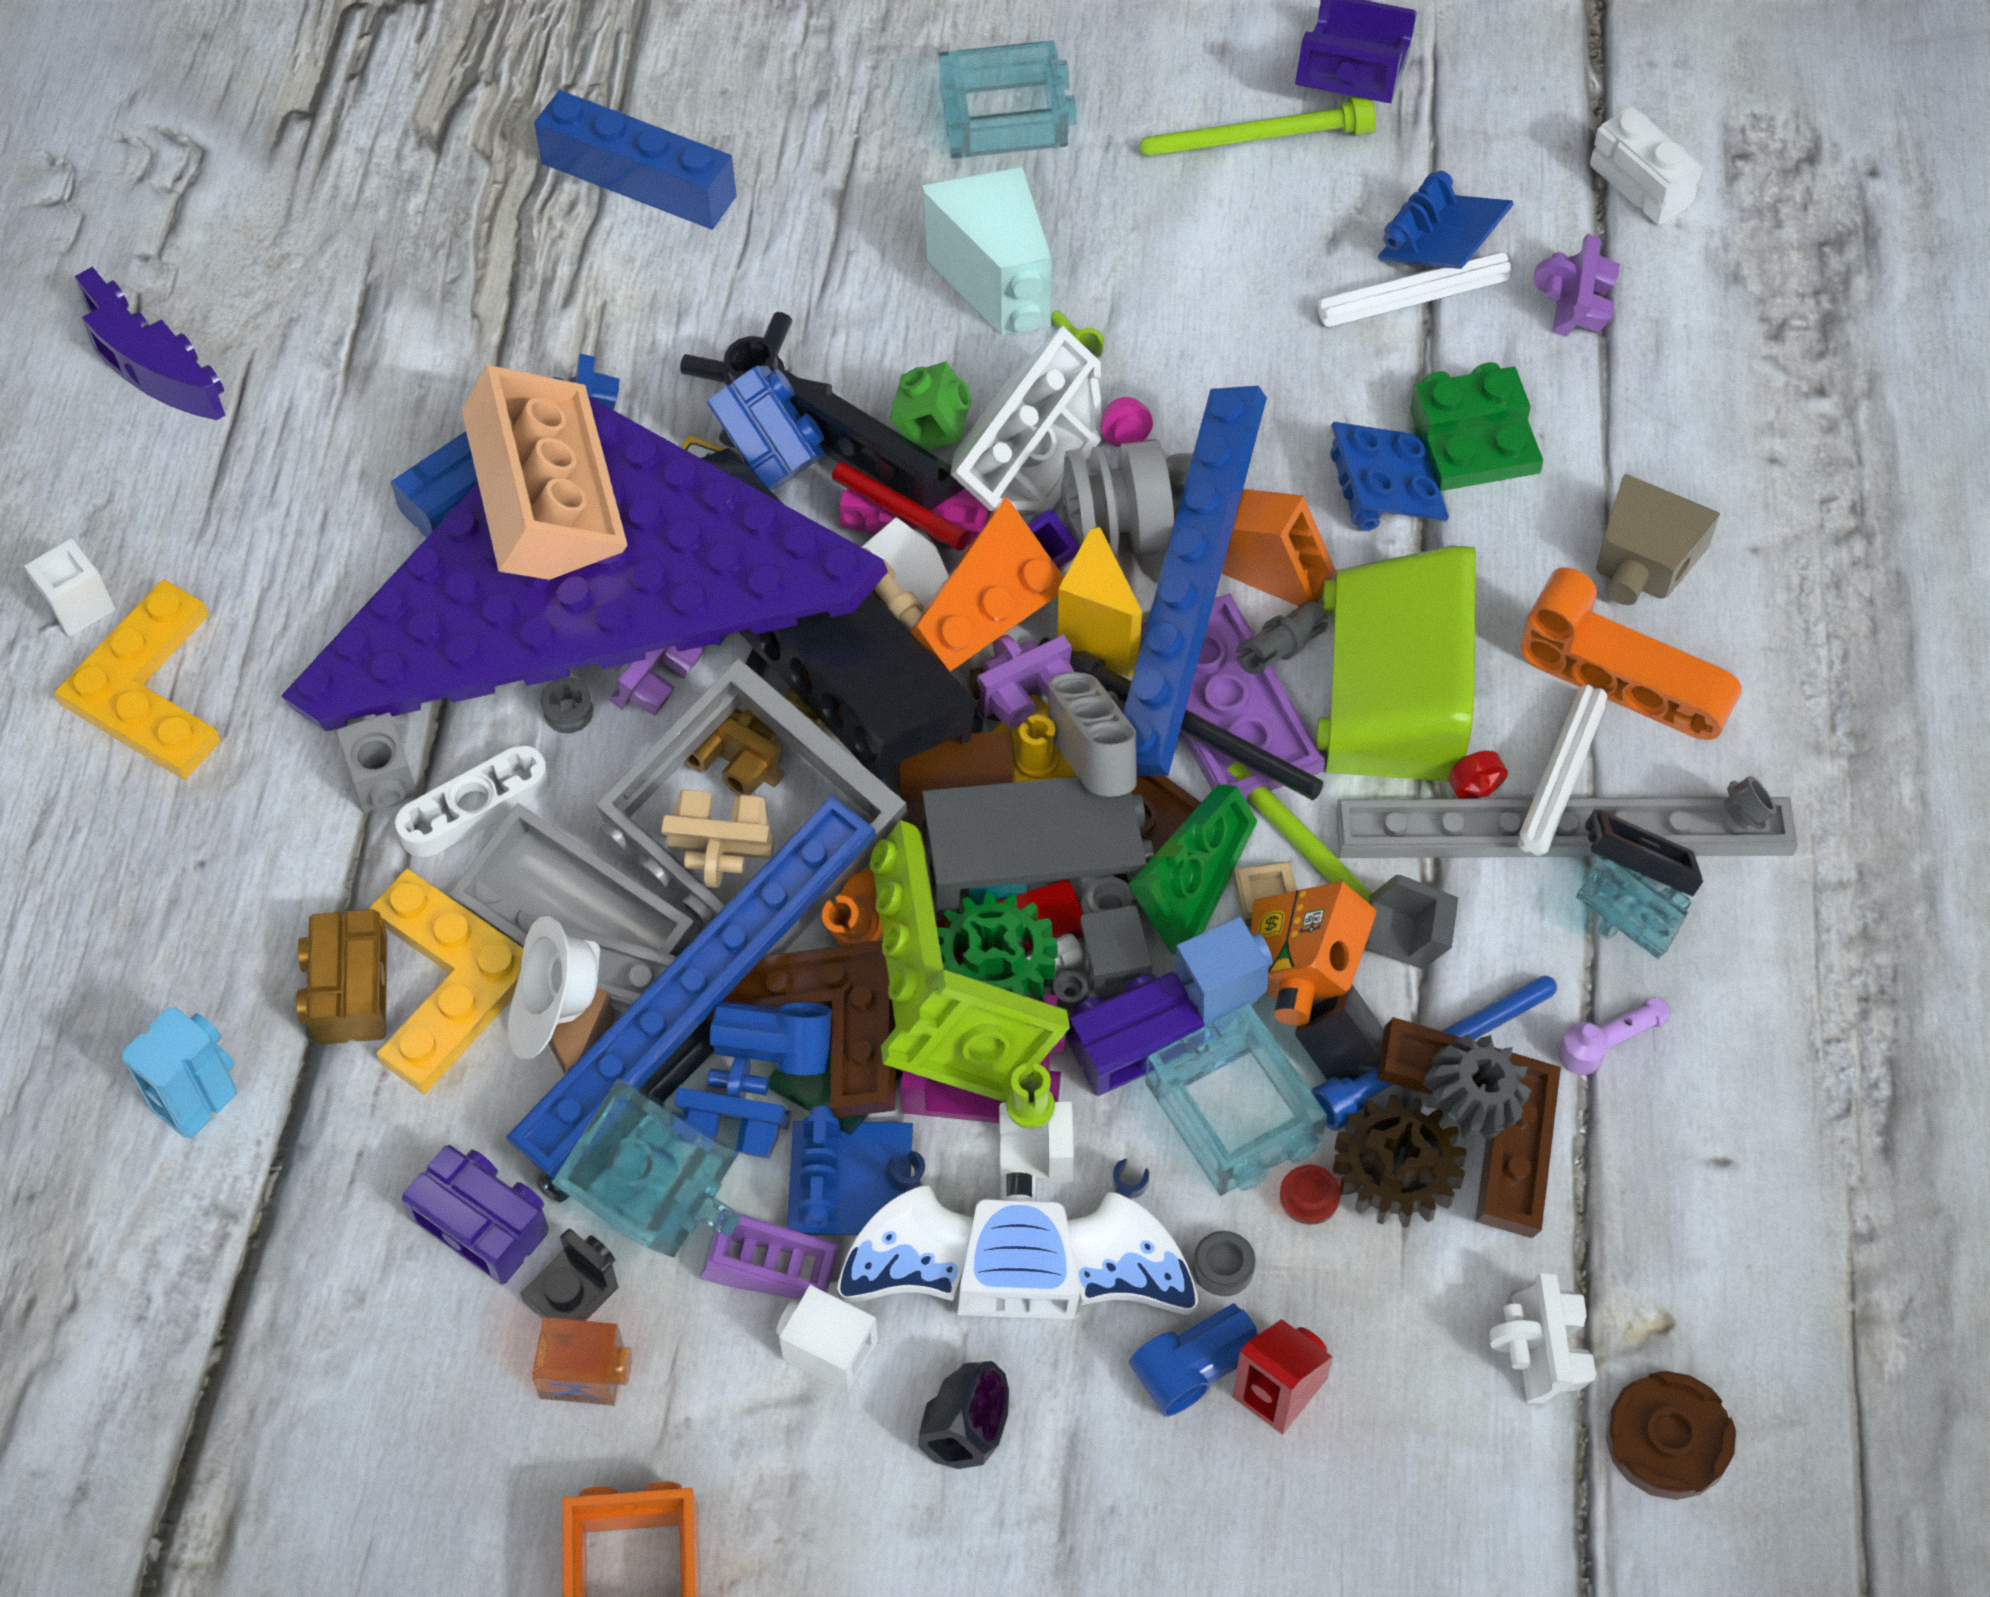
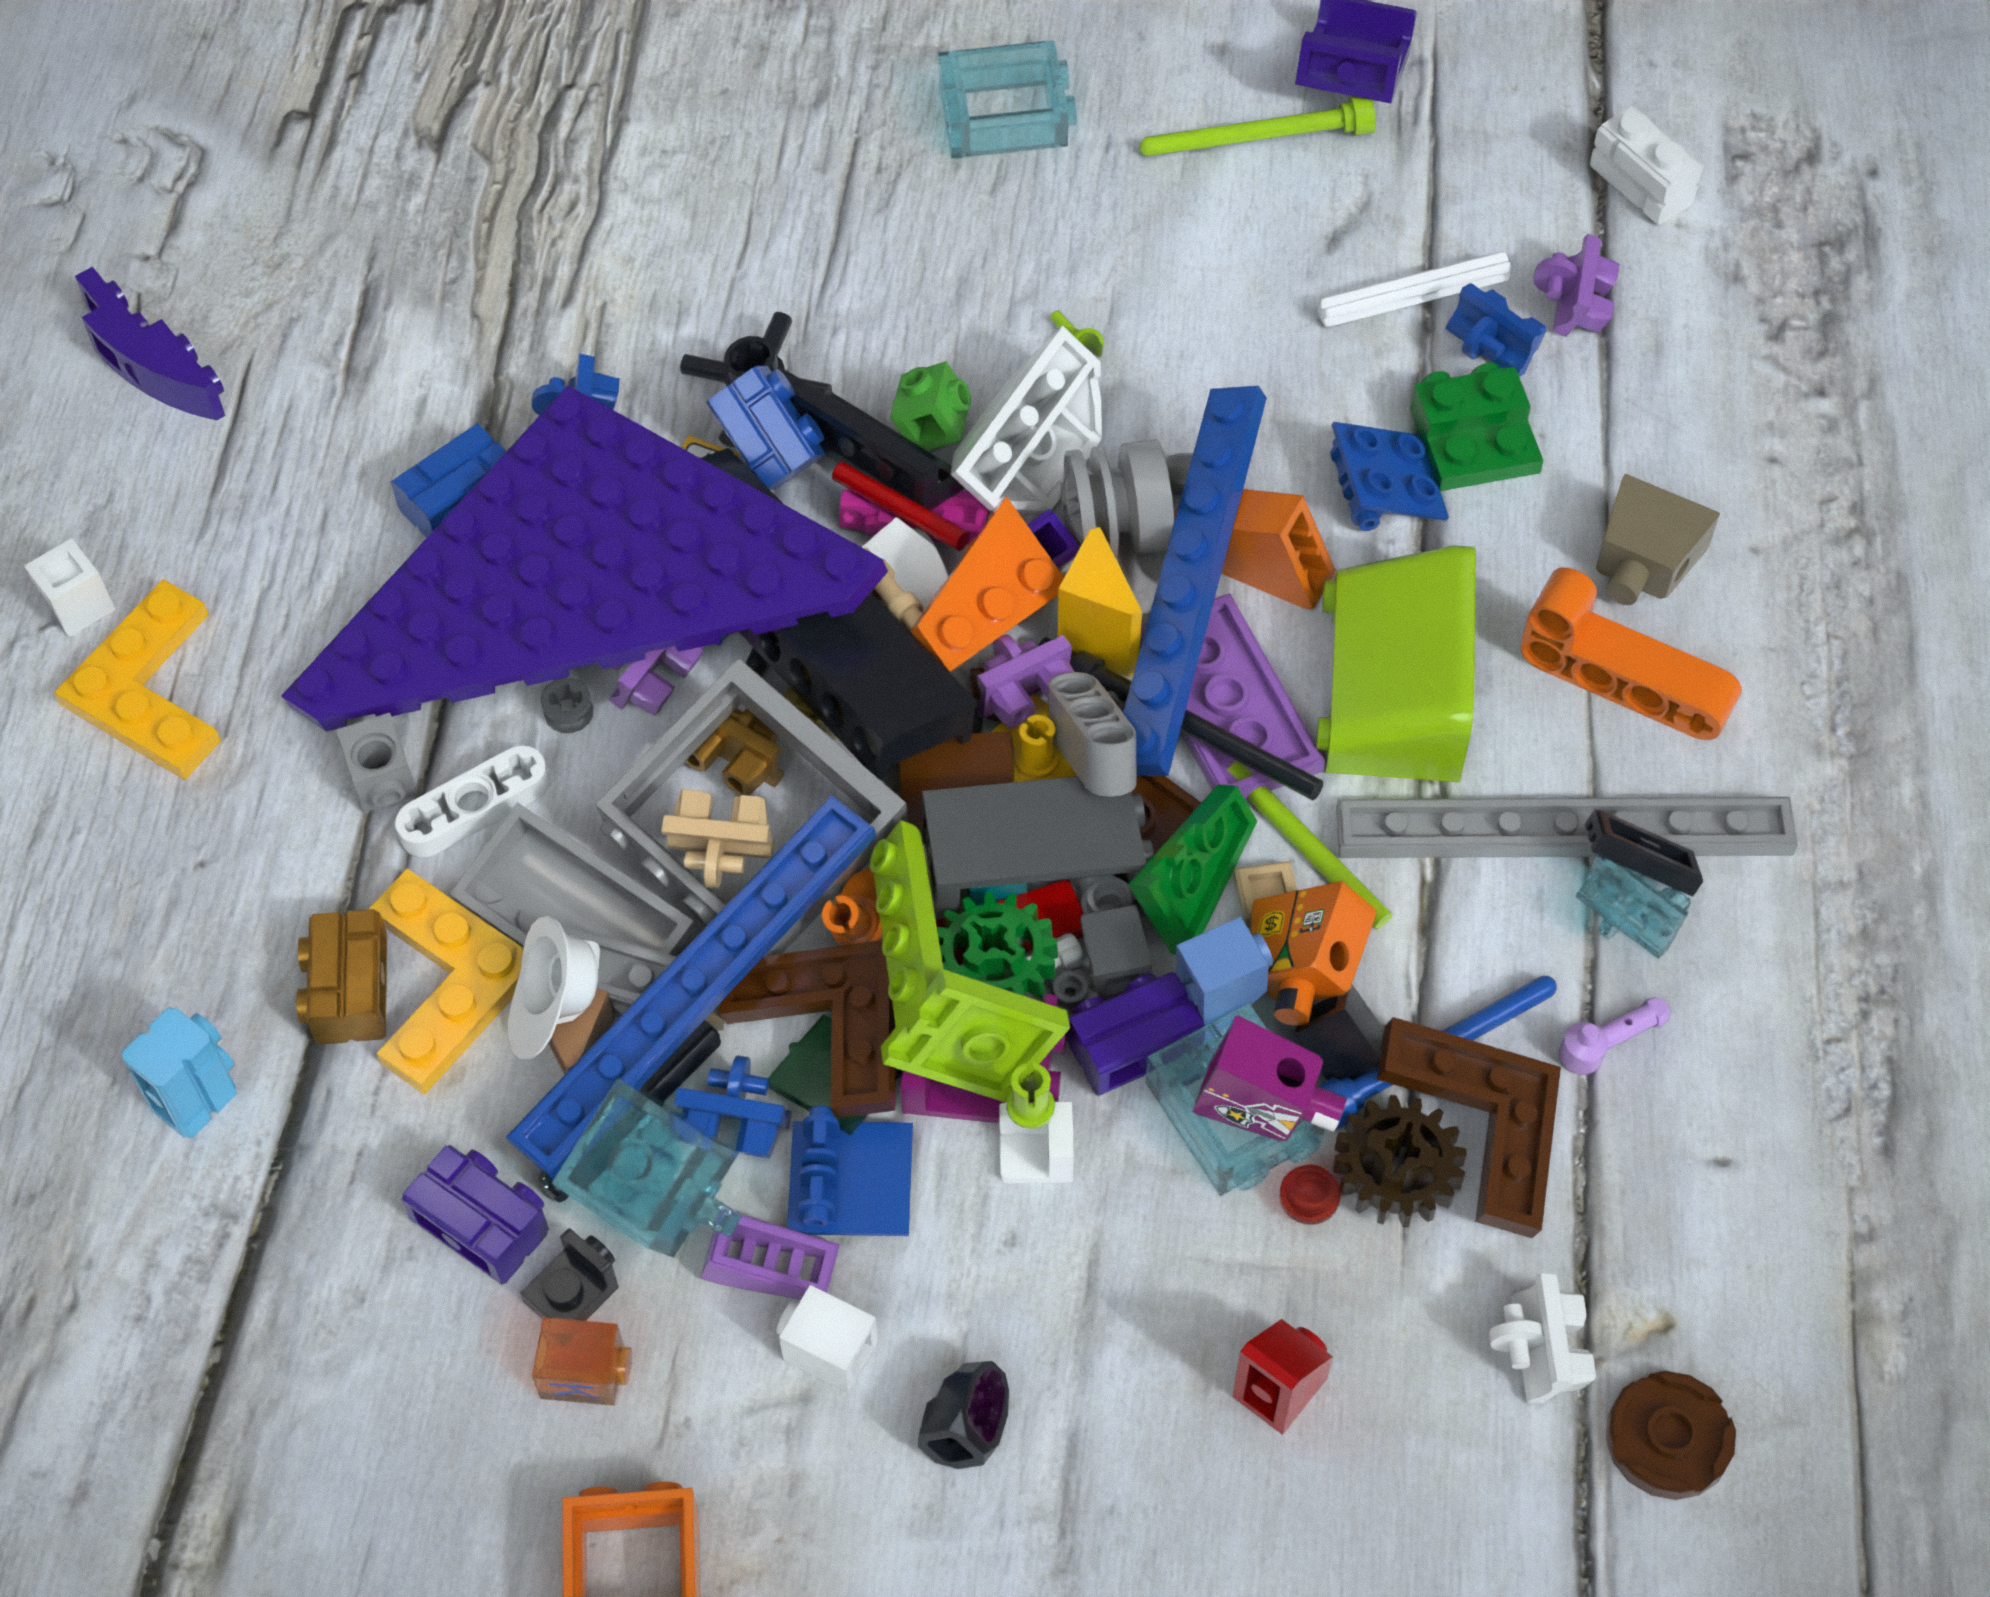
(541, 474): light nougat slope -> none
(636, 159): blue brick -> none
(791, 1036): blue piece -> none
(991, 247): light aqua slope -> none
(1017, 1252): torso -> none
(1125, 421): dark pink plate -> none
(1183, 1366): blue piece -> none
(1224, 1263): dark grey tile -> none
(1265, 1084): none -> magenta torso
(1281, 637): dark grey pin -> none
(1412, 921): dark grey panel -> none
(1441, 226): blue hinge -> none
(1477, 775): red tile -> none
(1477, 1087): dark grey gear -> none
(1494, 330): none -> blue hips
(1562, 770): white axle -> none
(1749, 803): dark grey plate -> none

